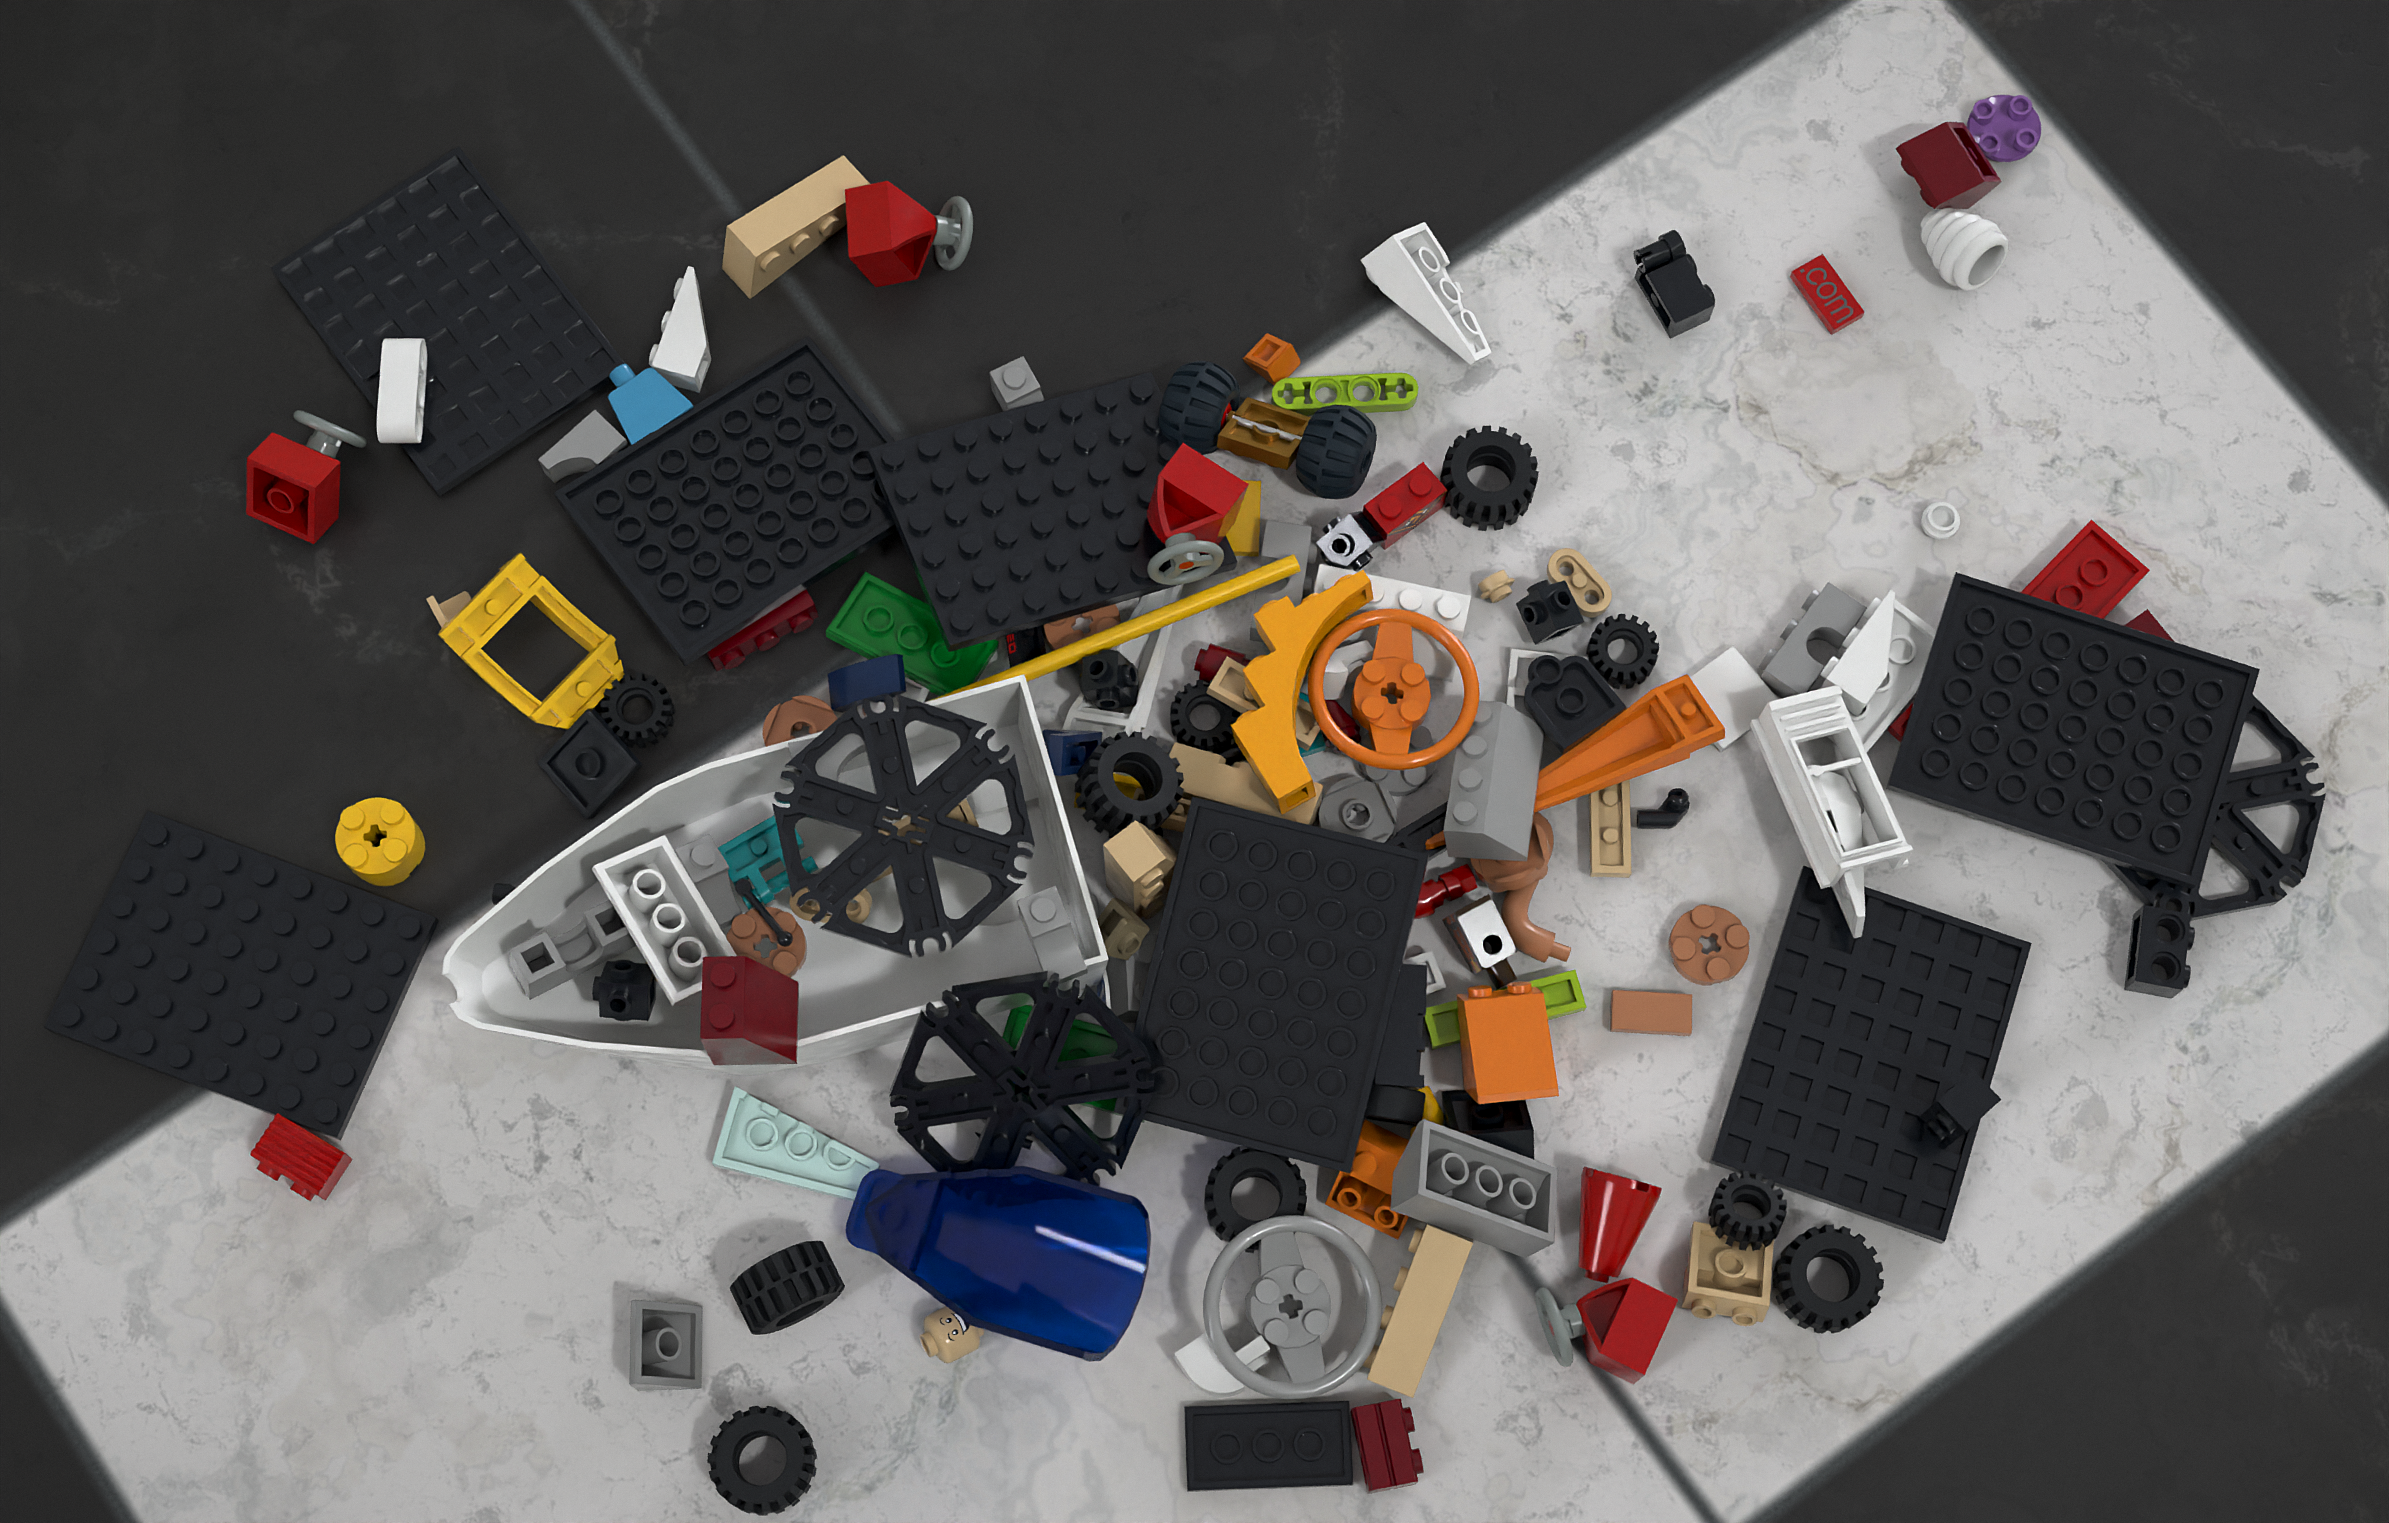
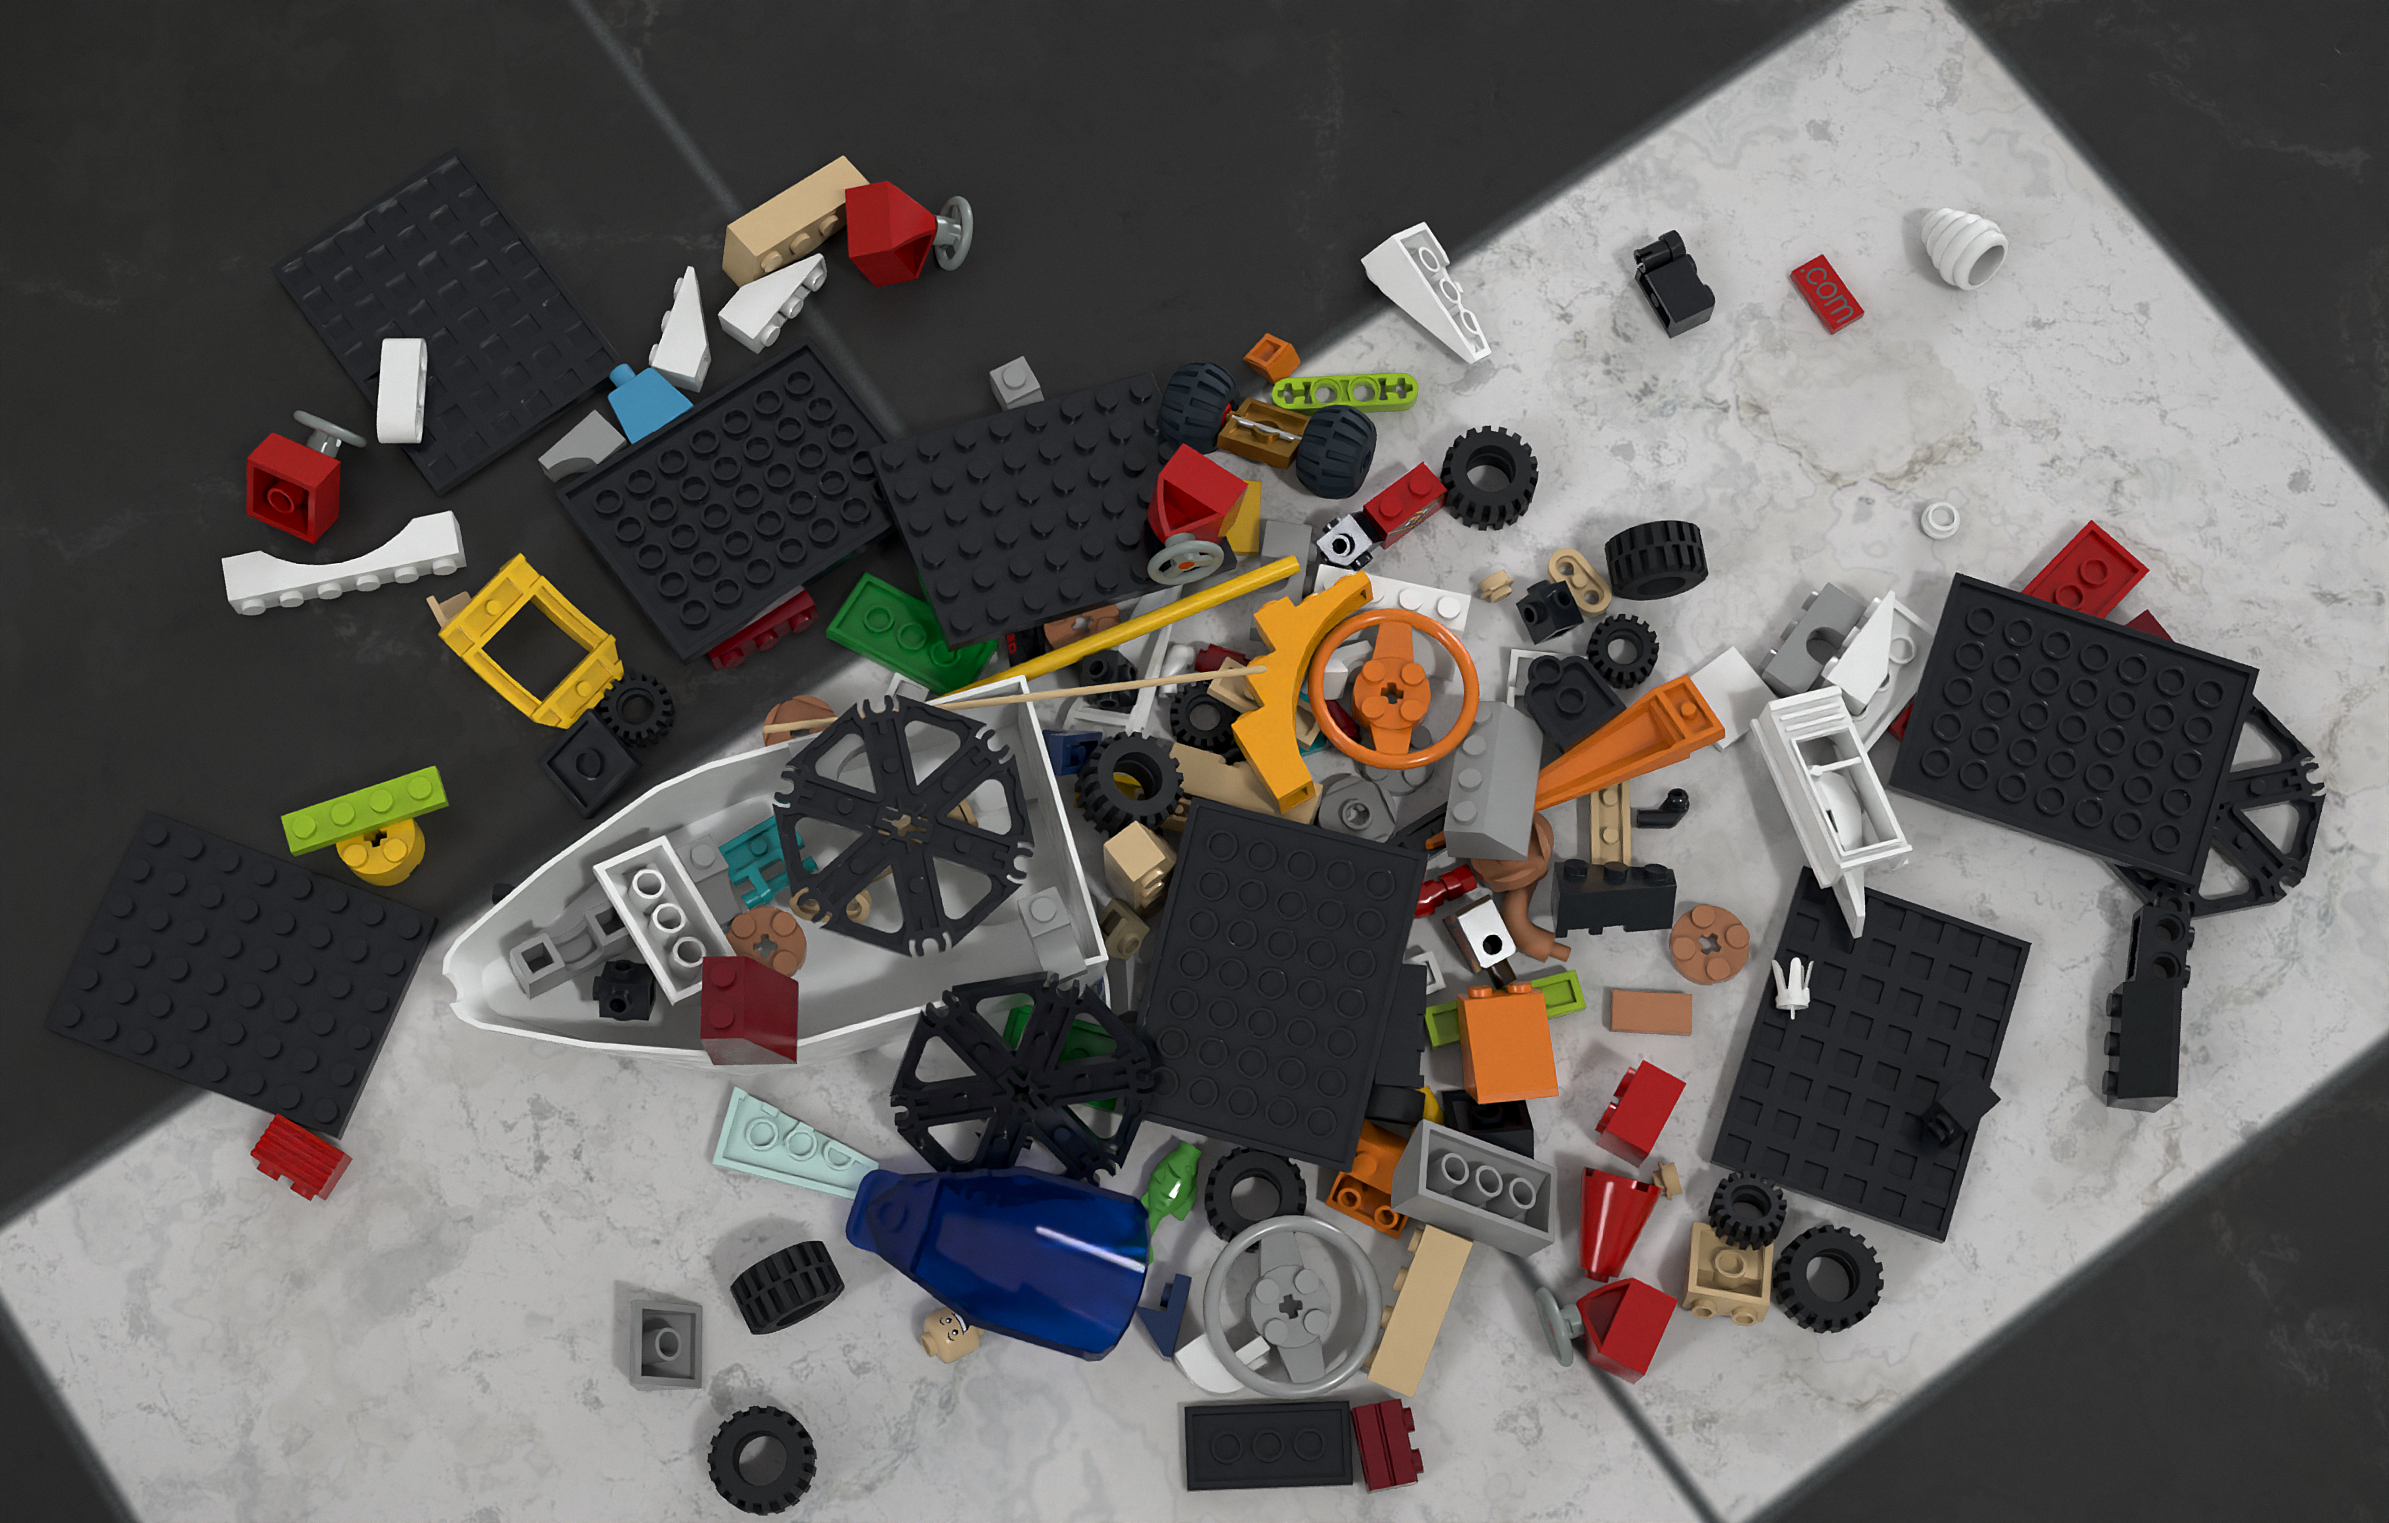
(364, 811): none -> lime plate
(421, 548): none -> white arch
(744, 889): black hinge -> none
(765, 304): none -> white slope
(866, 680): dark blue slope -> none
(1046, 695): none -> tan piece
(1165, 1327): none -> dark blue slope
(1172, 1186): none -> bright green animal
(1174, 660): none -> white arm
(1611, 896): none -> black wedge
(1641, 1113): none -> red brick
(1656, 560): none -> black tyre
(1667, 1179): none -> tan plate
(1797, 994): none -> white piece
(1948, 166): dark red slope -> none
(2005, 127): medium lavender dish -> none
(2143, 1044): none -> black slope

